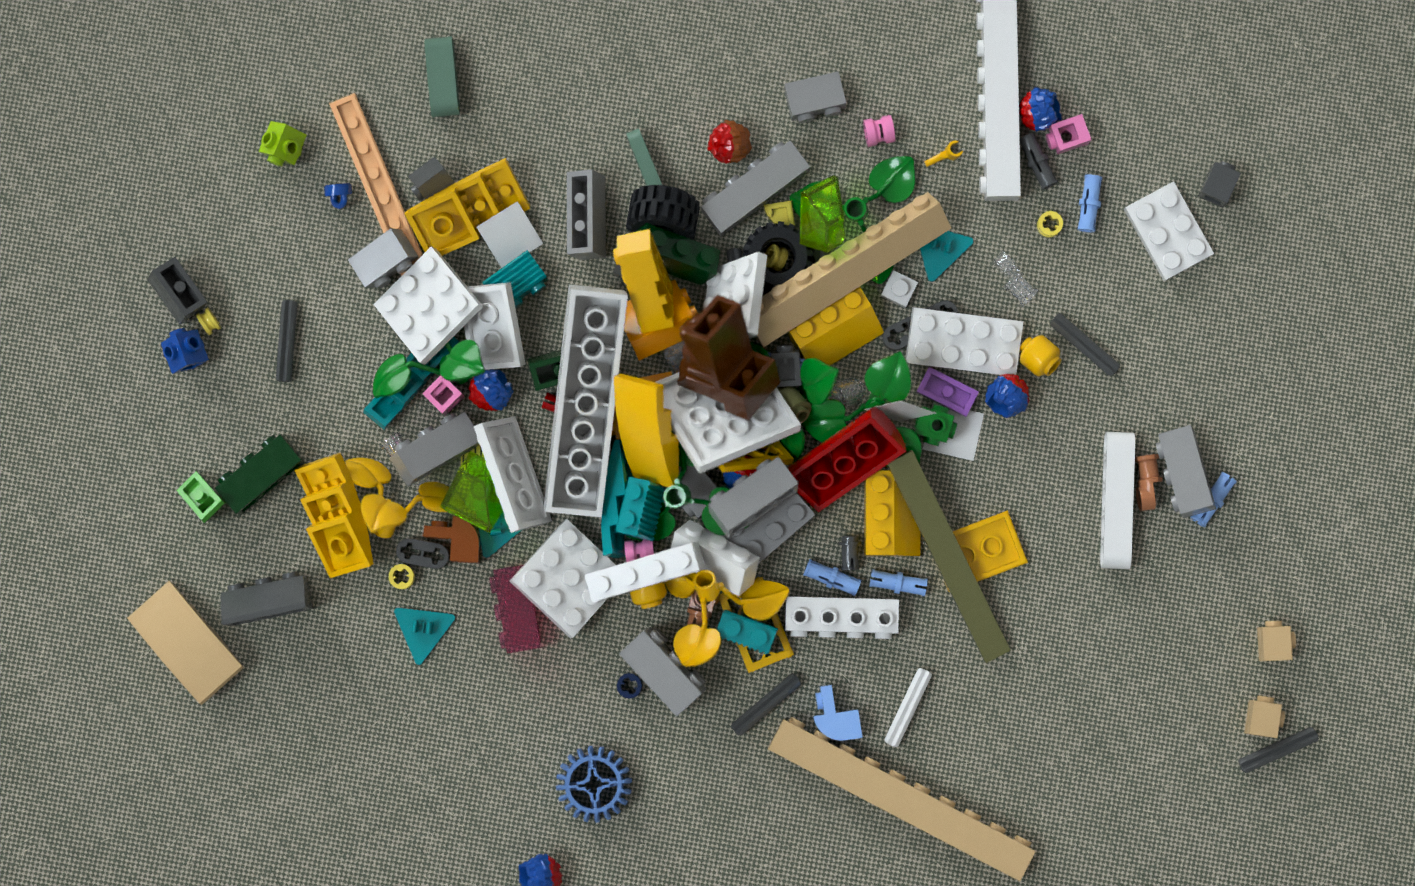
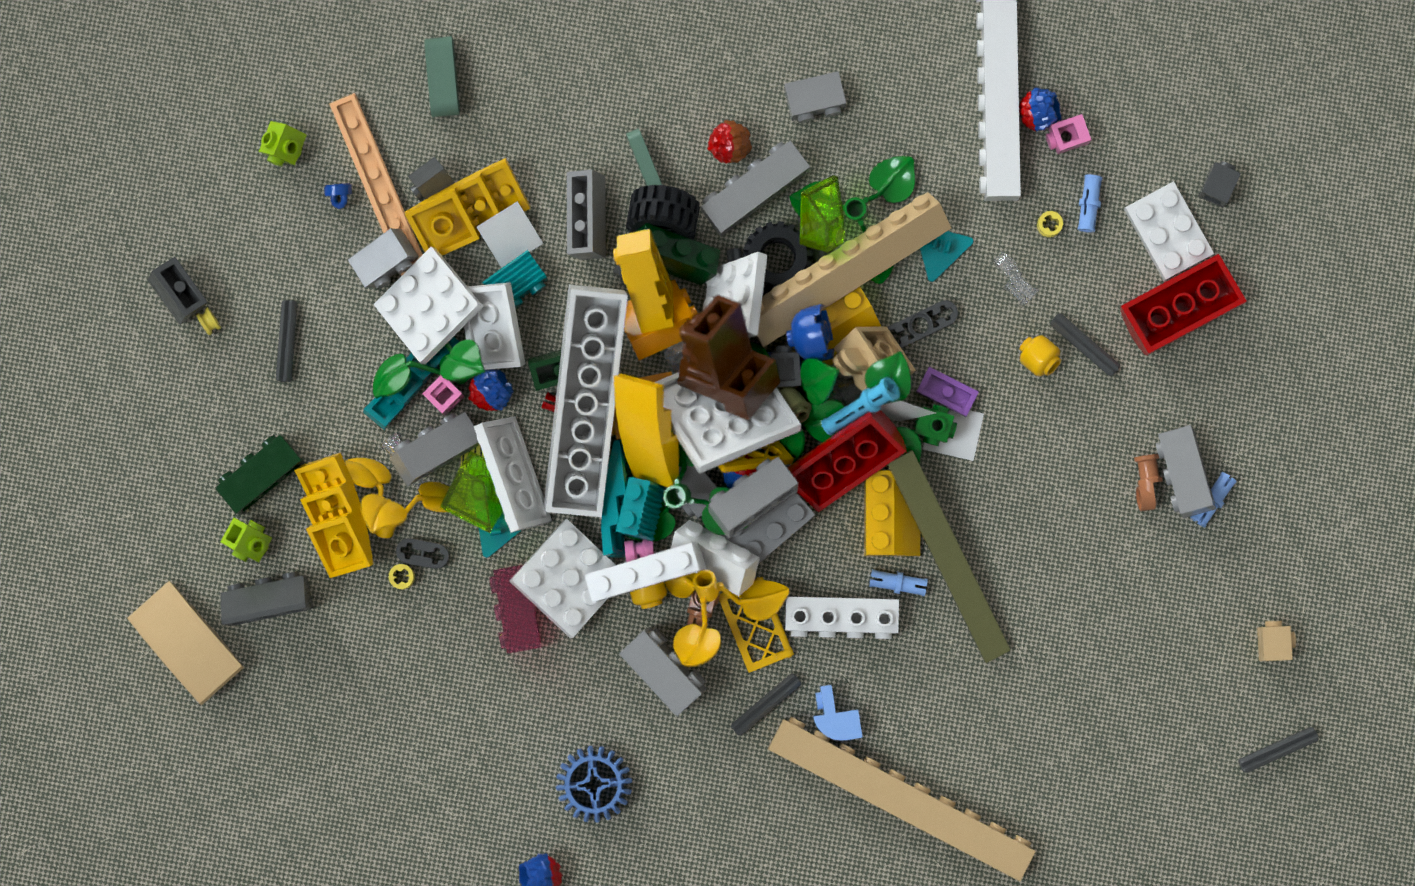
(184, 350): blue brick -> none
(201, 497): bright green slope -> none
(246, 540): none -> lime brick
(422, 630): teal piece -> none
(463, 537): dark orange brick -> none
(632, 677): dark blue bush -> none
(747, 631): teal brick -> none
(776, 257): light yellow bush -> none
(780, 212): light yellow tile -> none
(811, 333): none -> blue cylinder
(832, 577): light blue pin -> none
(850, 552): dark grey pin -> none
(862, 349): none -> tan brick
(869, 401): none -> medium azure pin
(873, 133): bright pink wheel -> none
(899, 289): white plate -> none
(908, 707): white axle -> none
(944, 155): yellow hand -> none
(964, 341): white plate -> none
(990, 546): yellow tile -> none
(1007, 395): blue piece -> none
(1038, 161): dark grey pin -> none
(1117, 500): white beam -> none
(1181, 305): none -> red brick
(1264, 717): tan brick -> none

